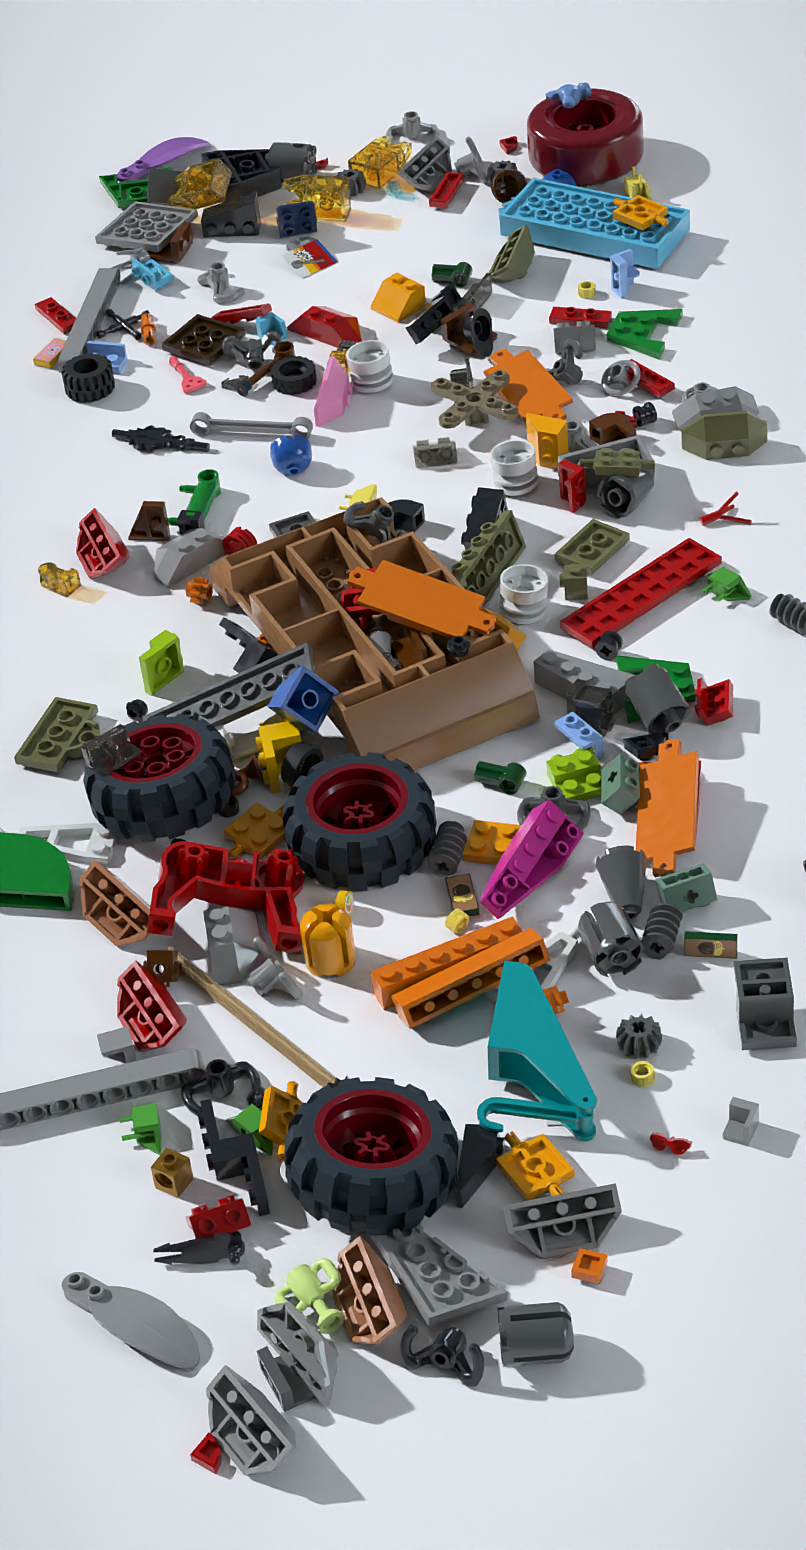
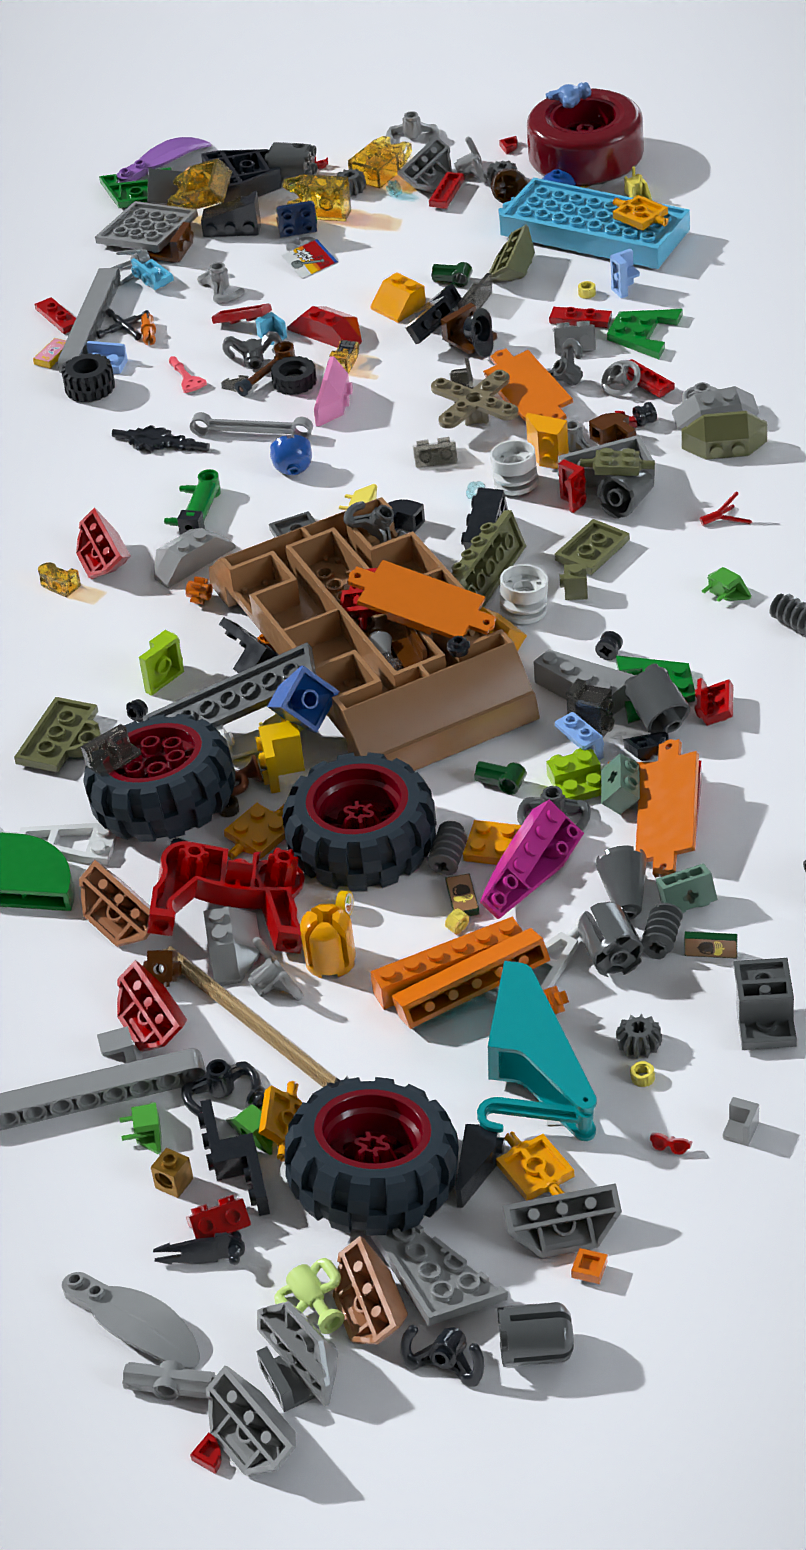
(151, 523): reddish brown wing -> none
(167, 1380): none -> light grey piece
(201, 339): dark brown plate -> none
(238, 540): red wheel -> none
(294, 759): black tyre -> none
(370, 366): white wheel -> none
(472, 486): none -> clear light blue plate
(641, 592): red plate -> none

